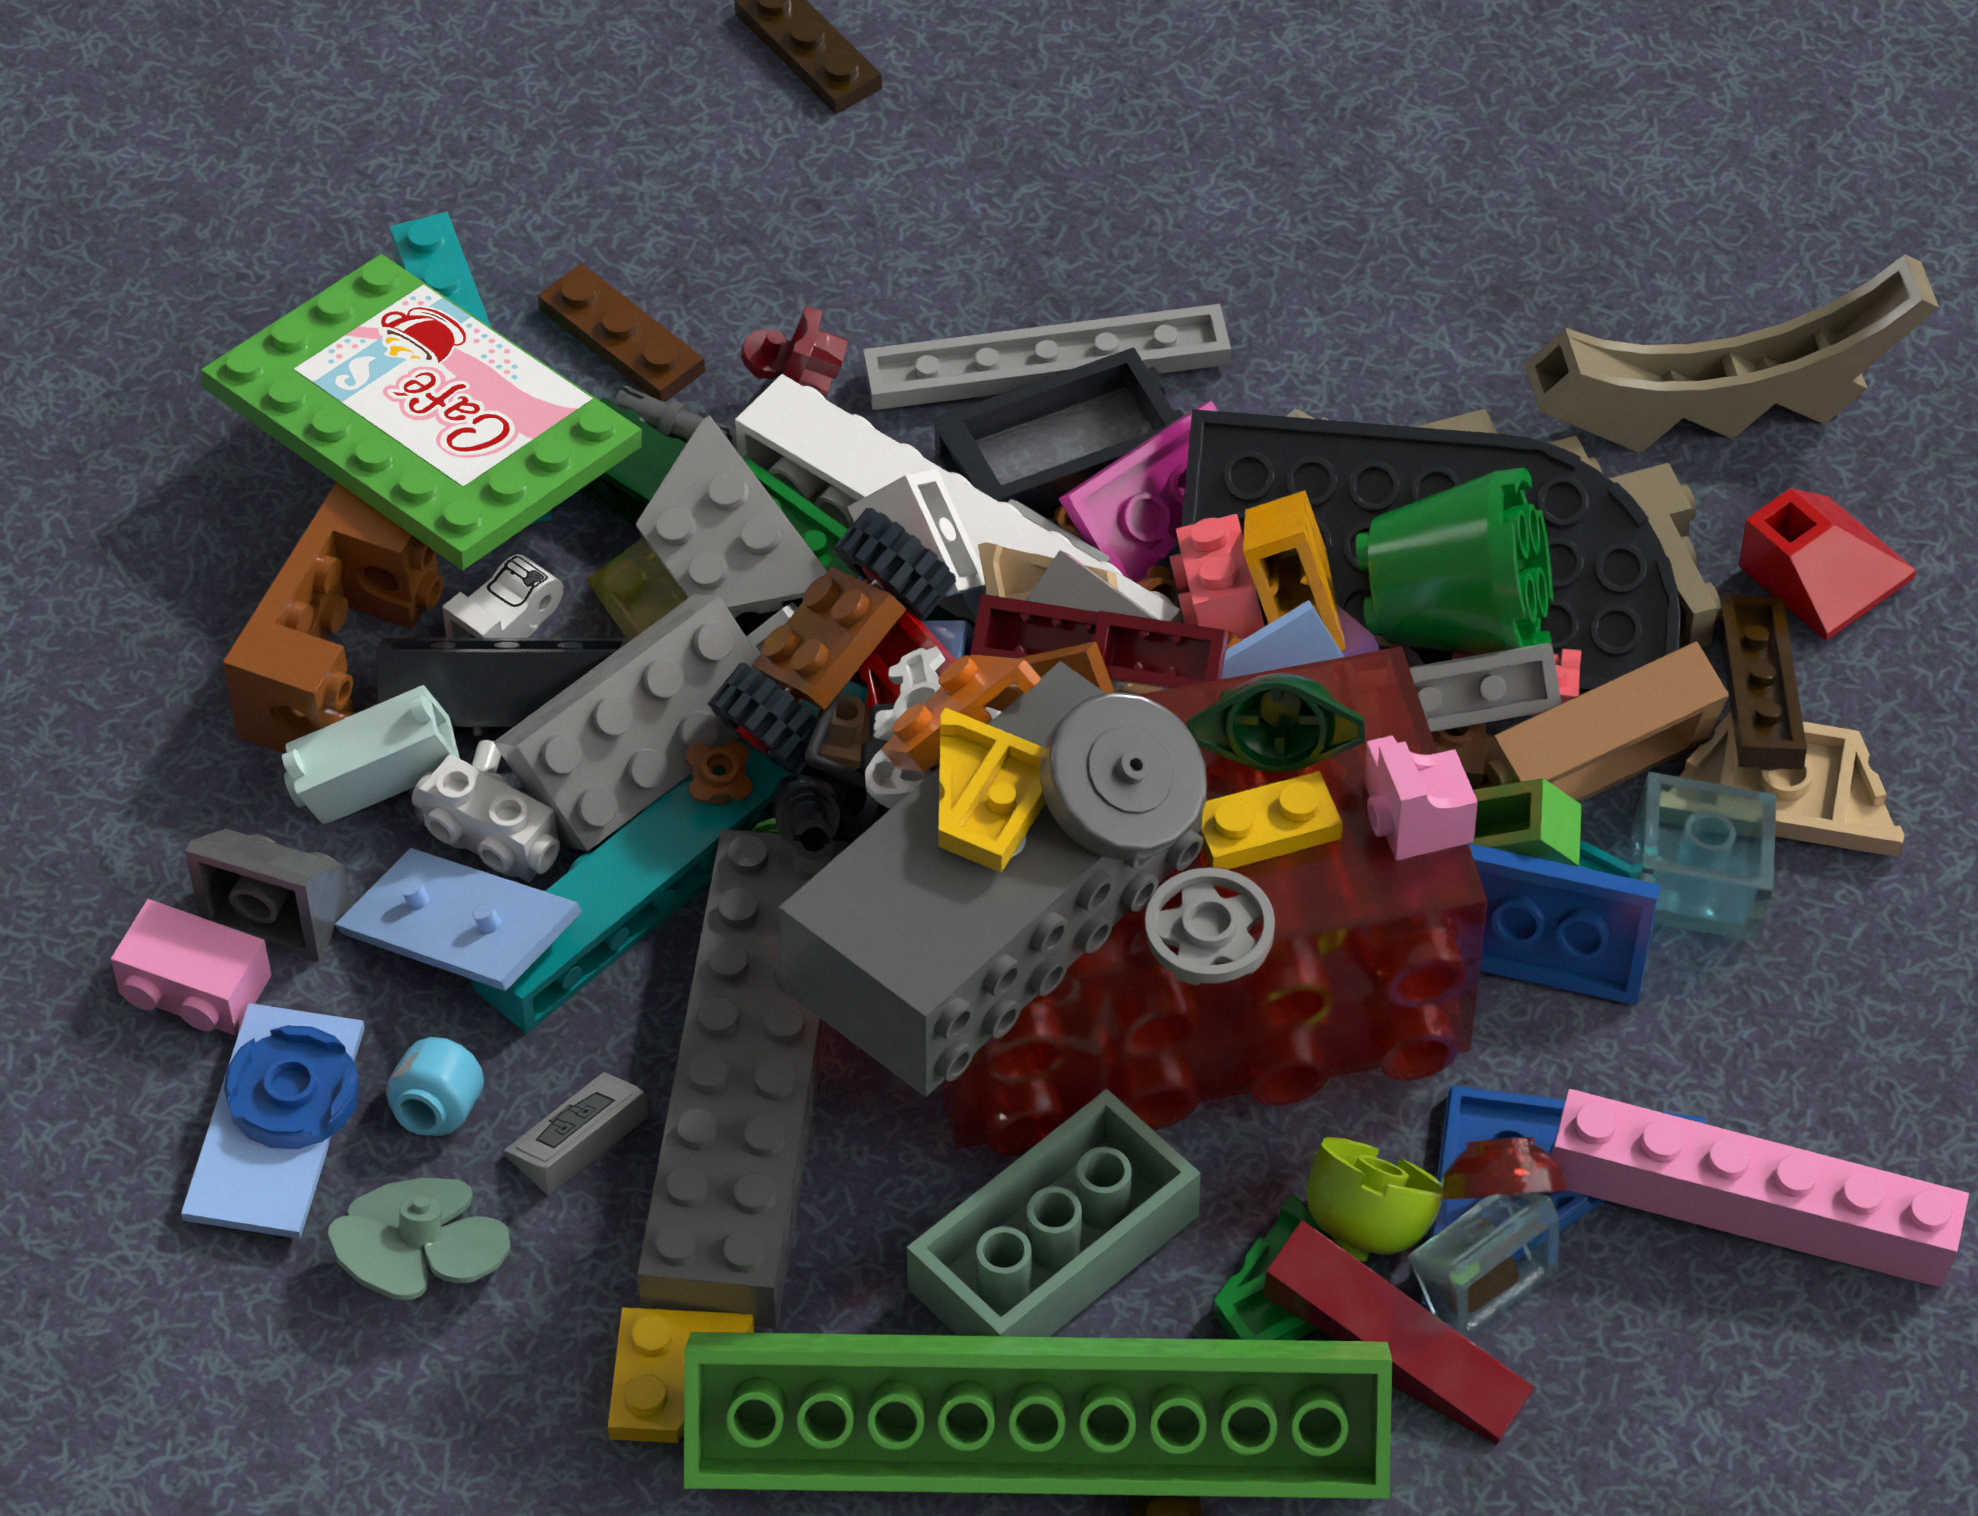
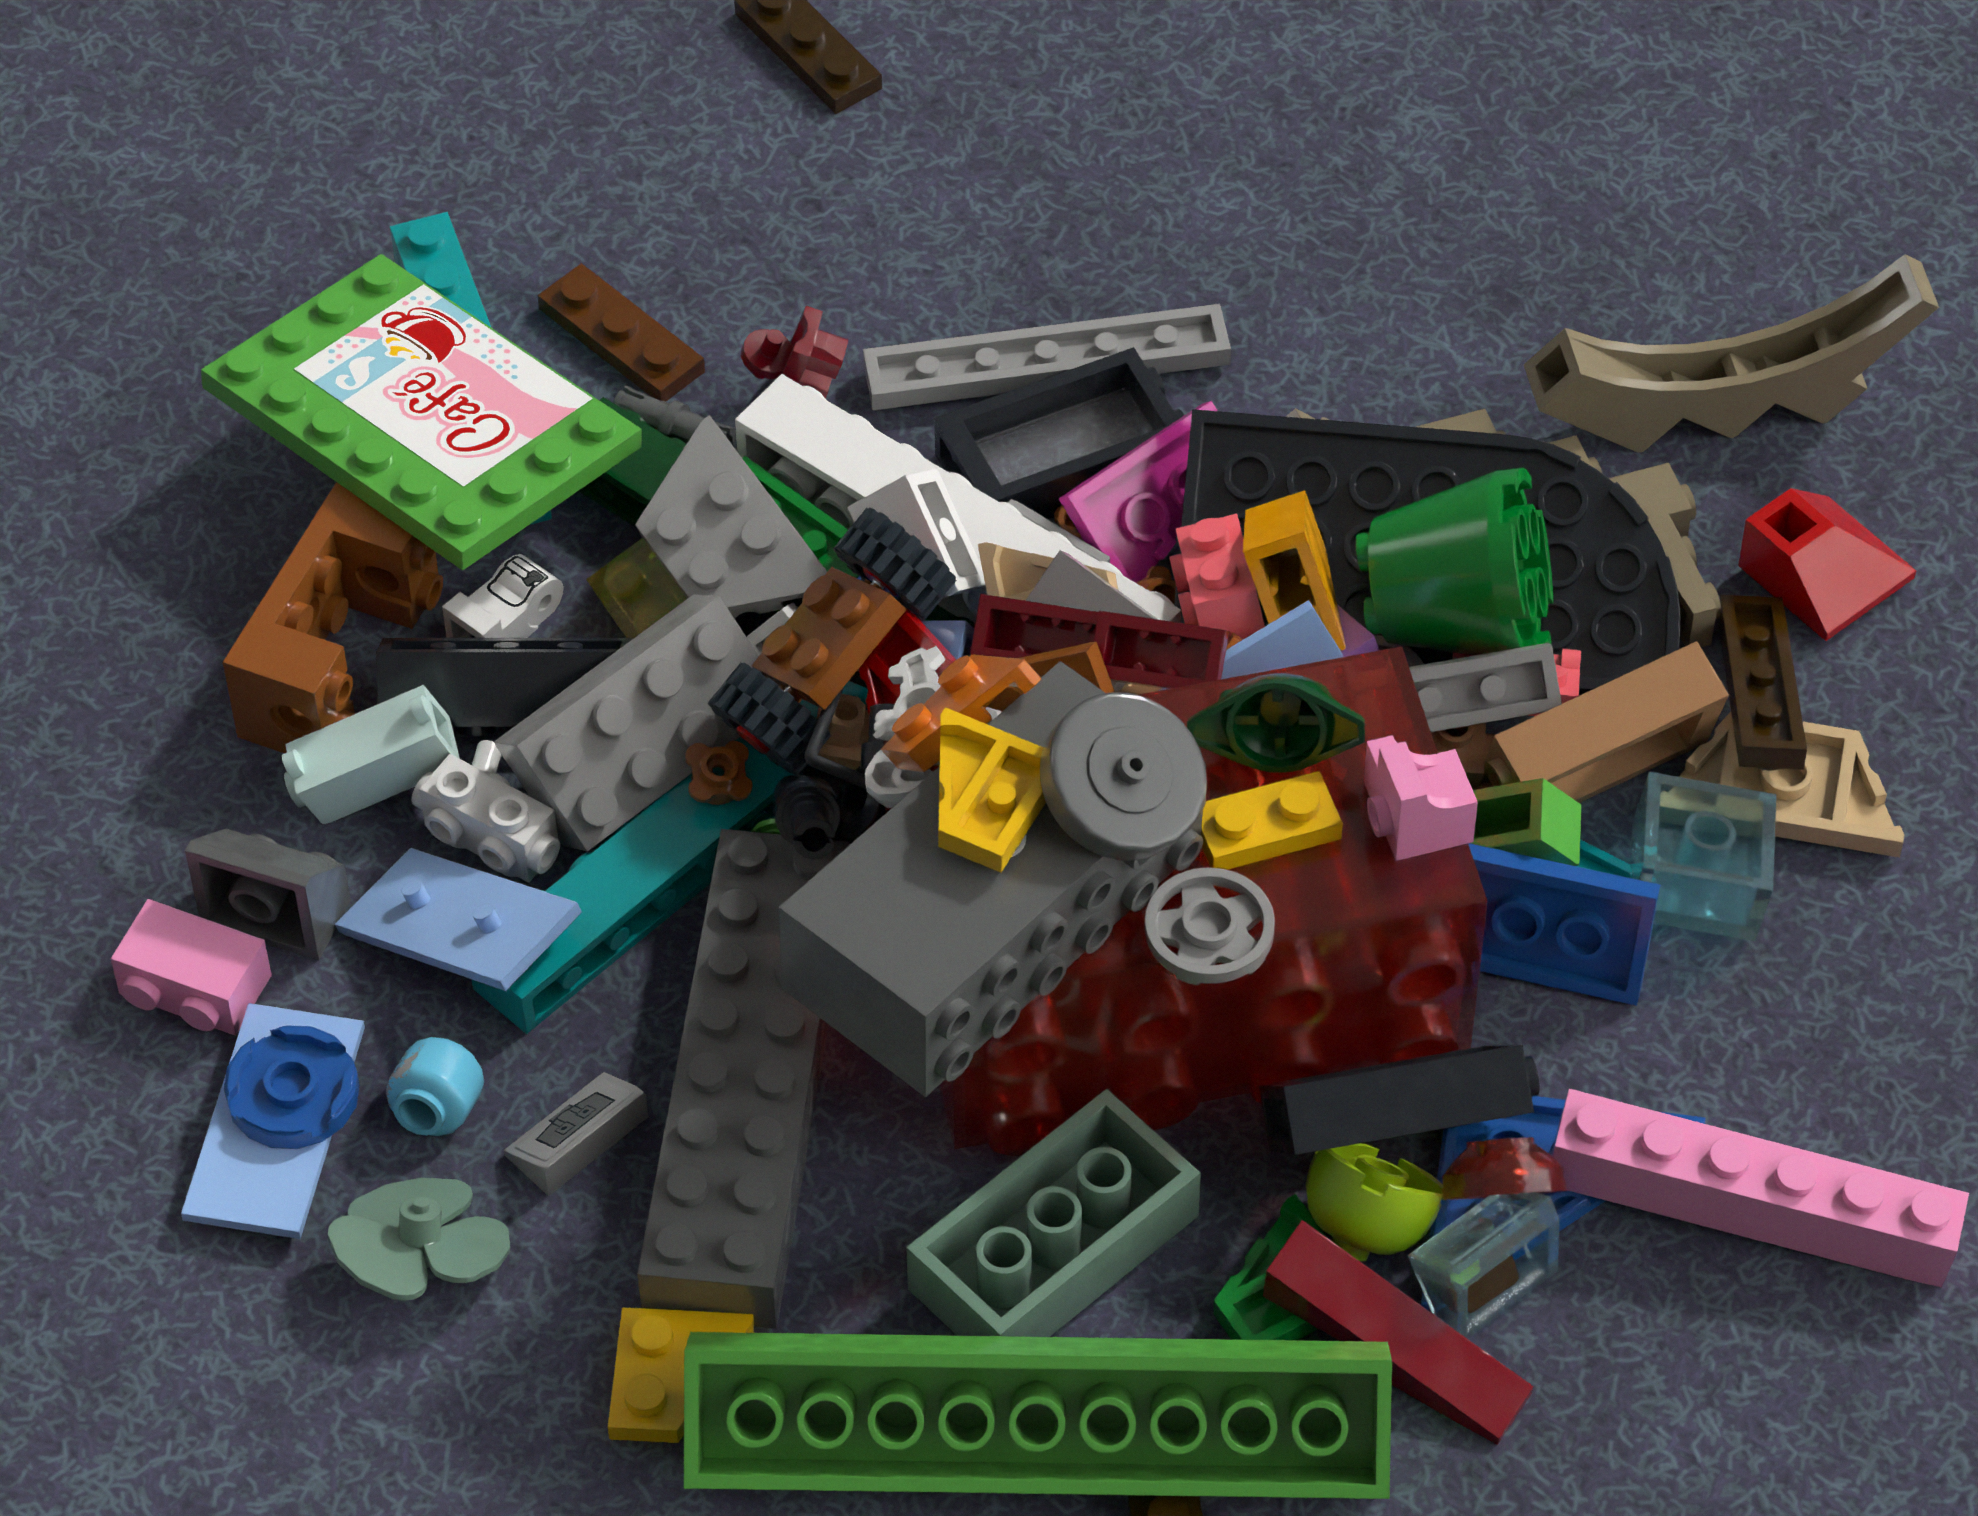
(1398, 1098): none -> black window

